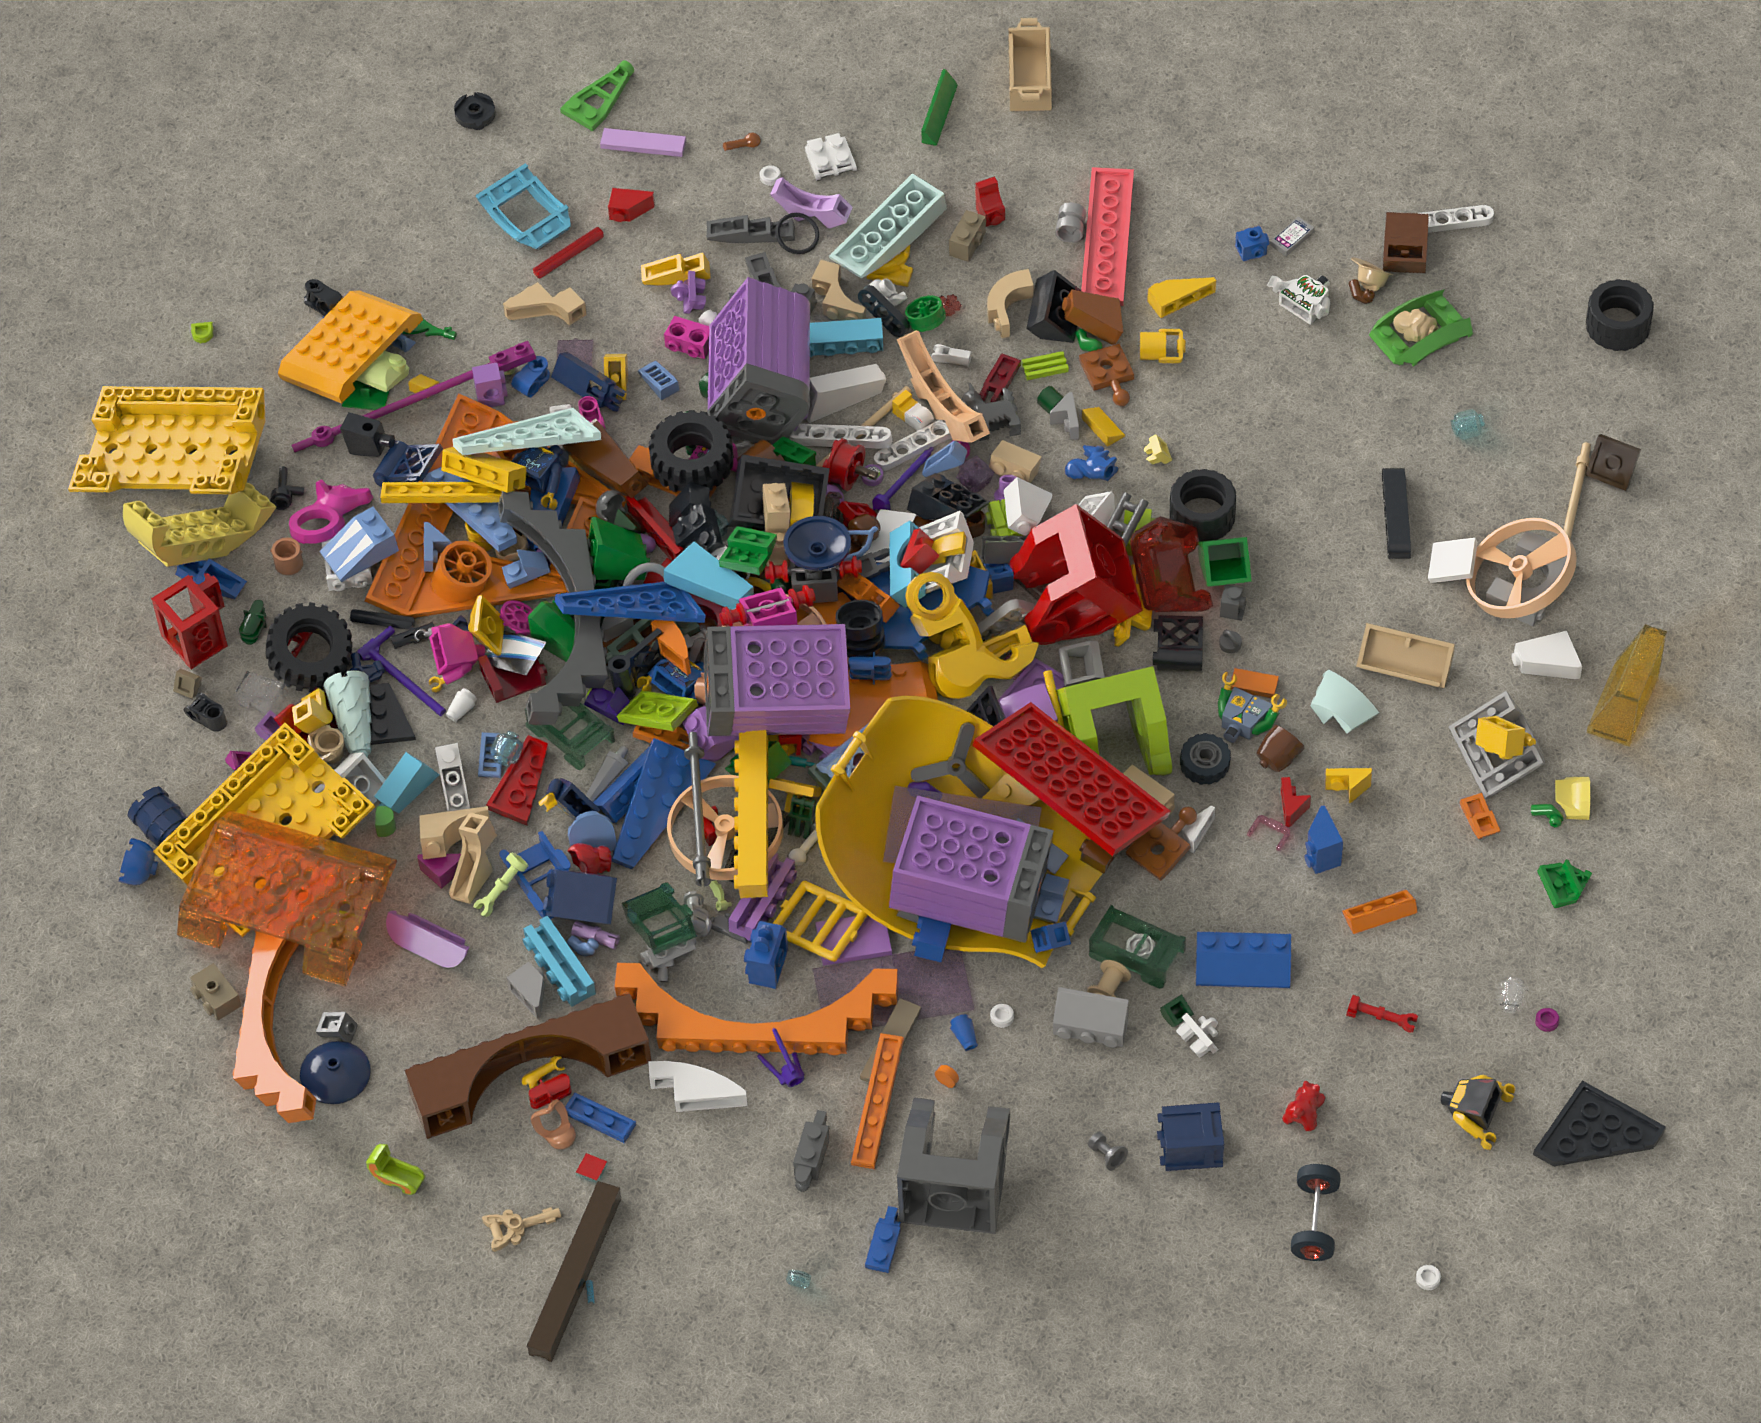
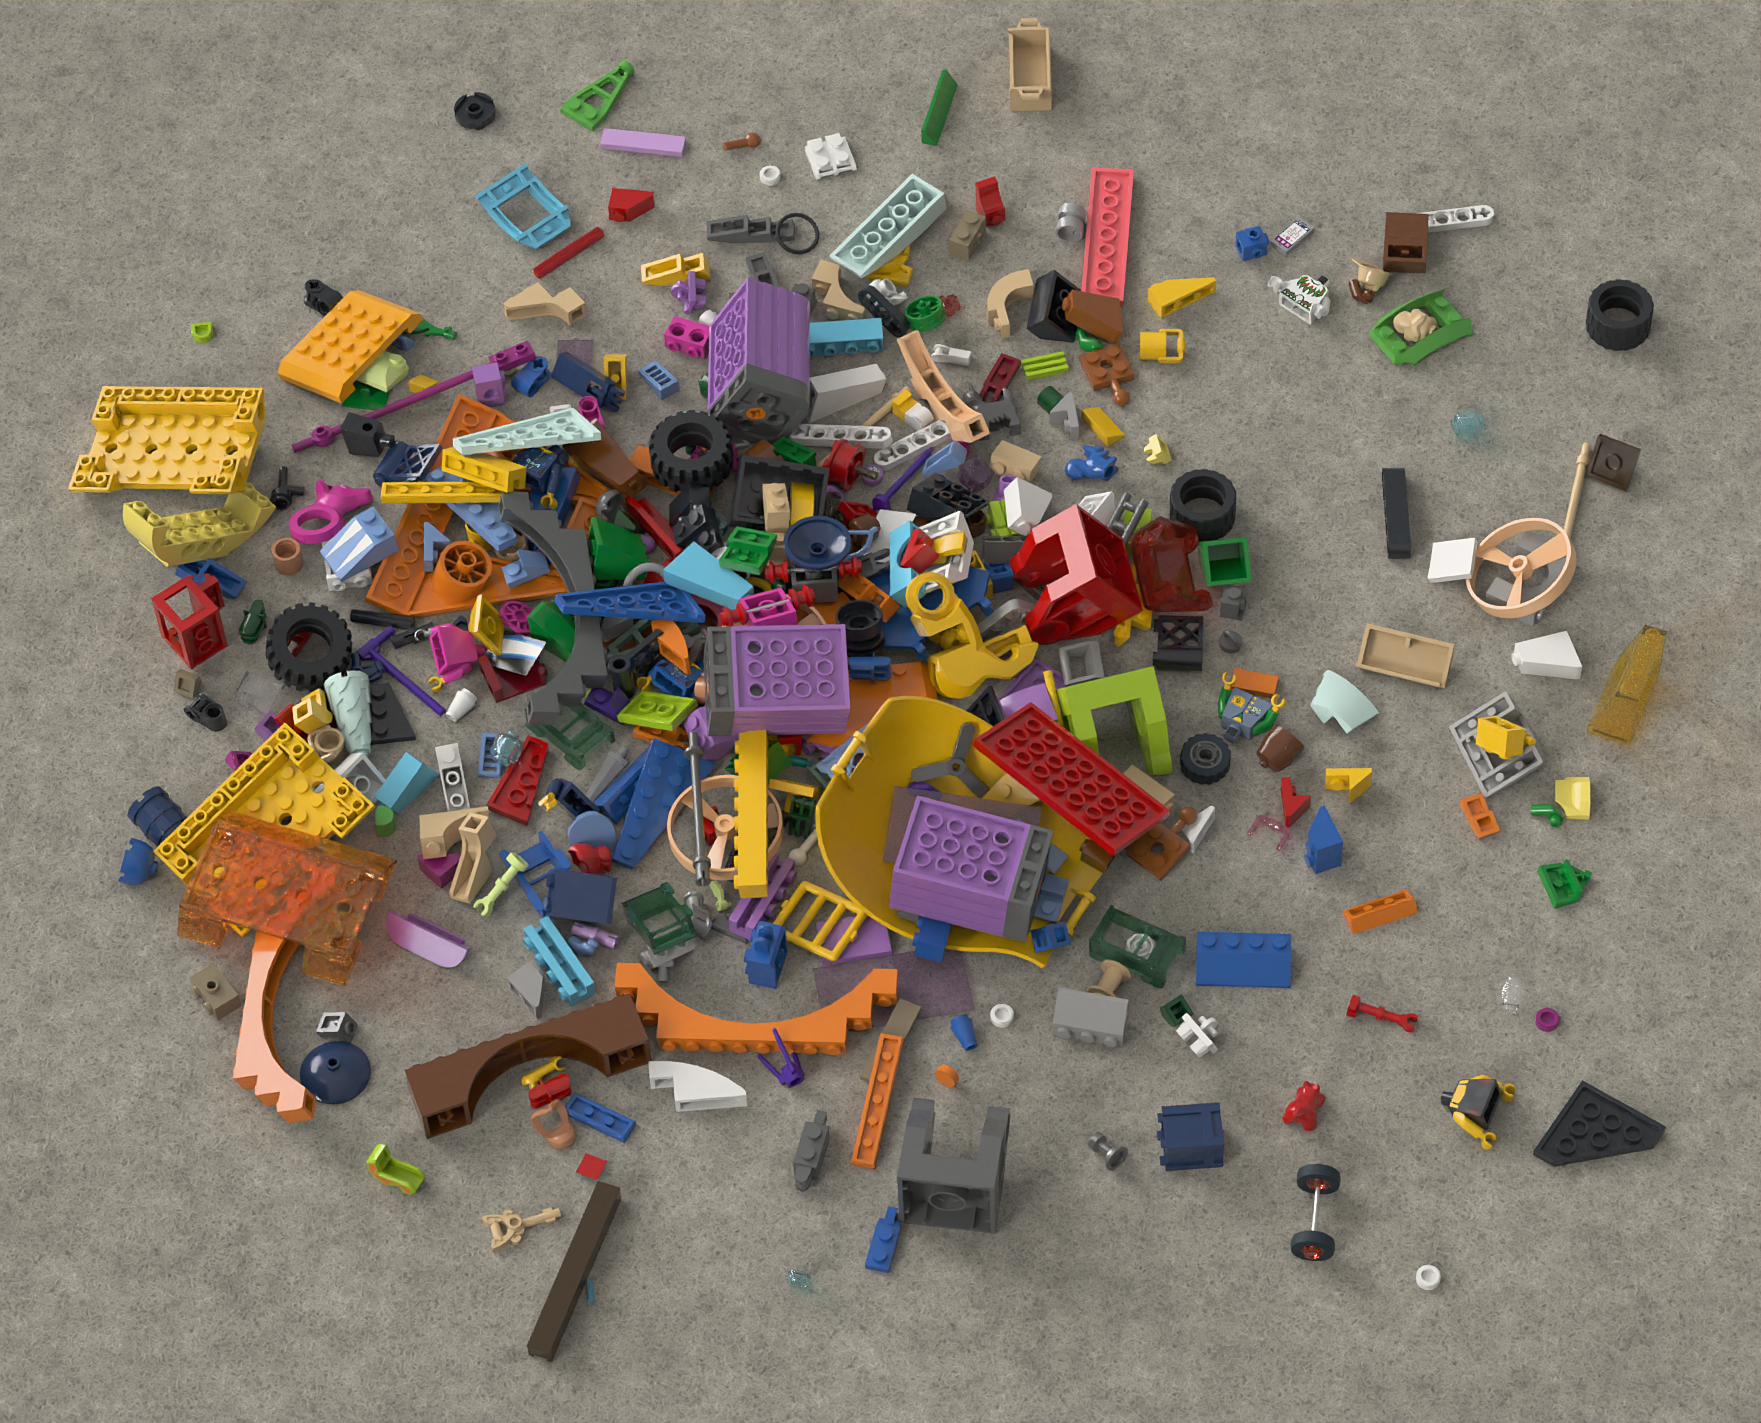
(830, 210): lavender arch -> none

